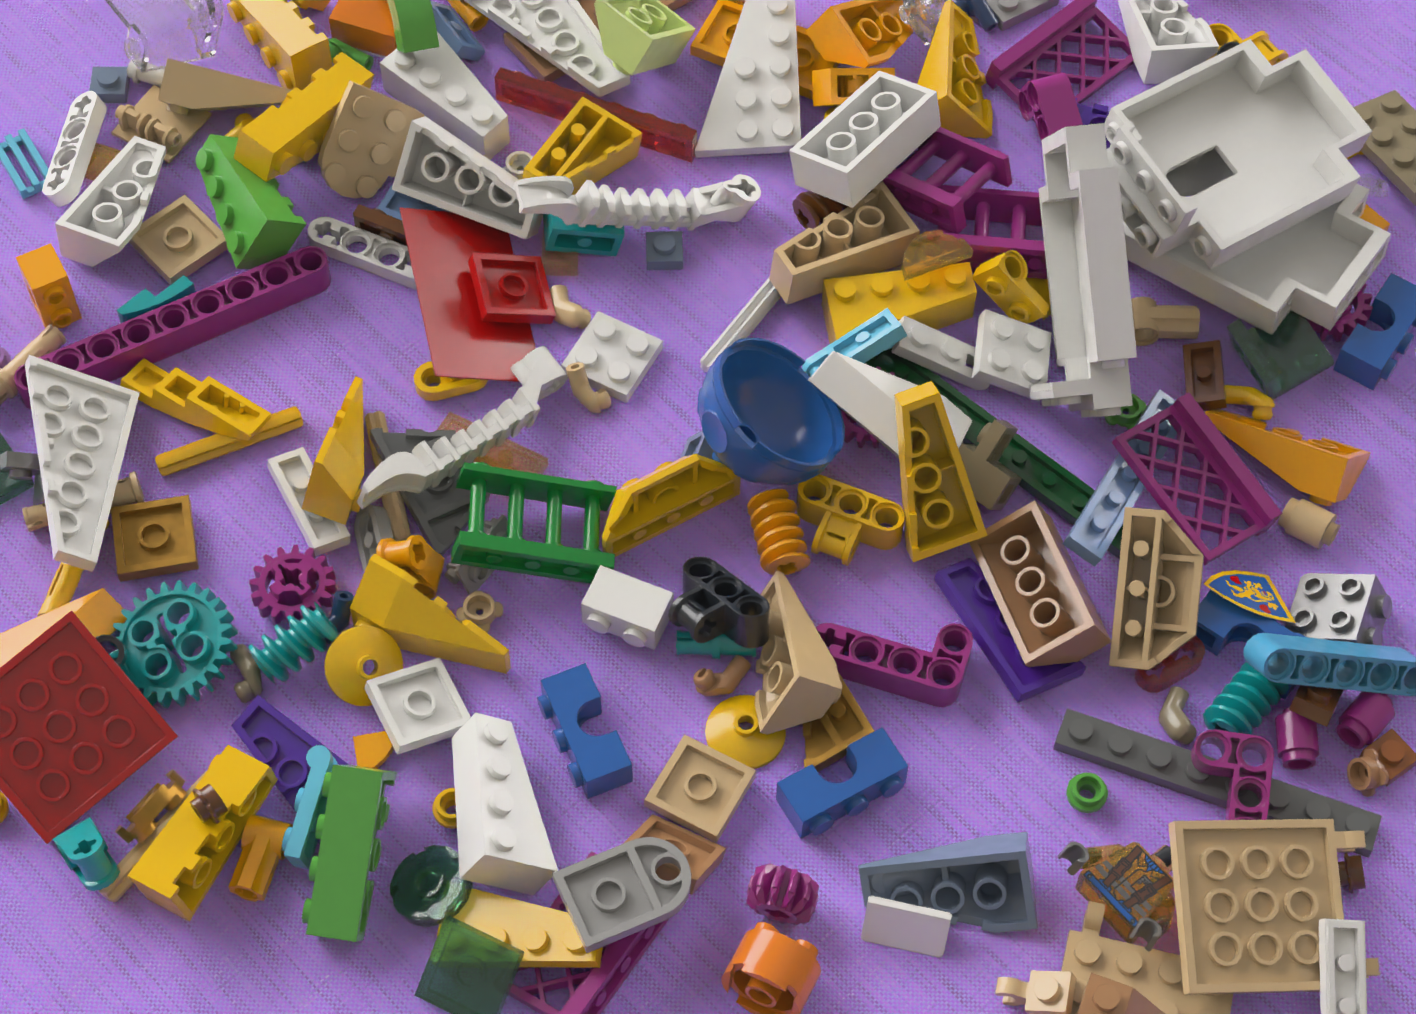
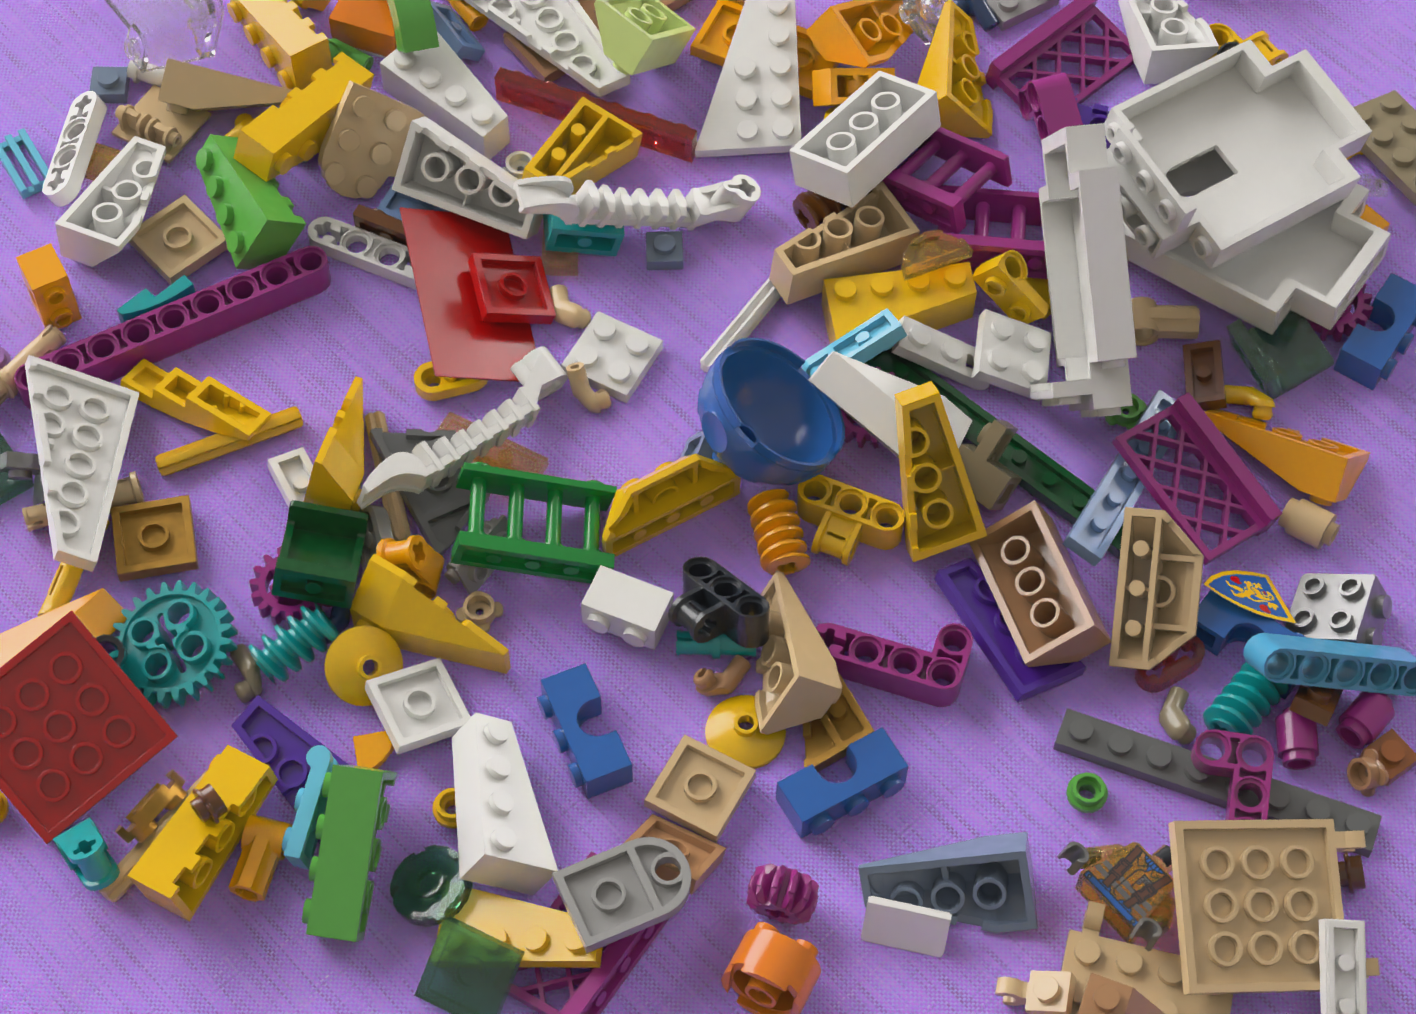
(320, 554): none -> dark green panel

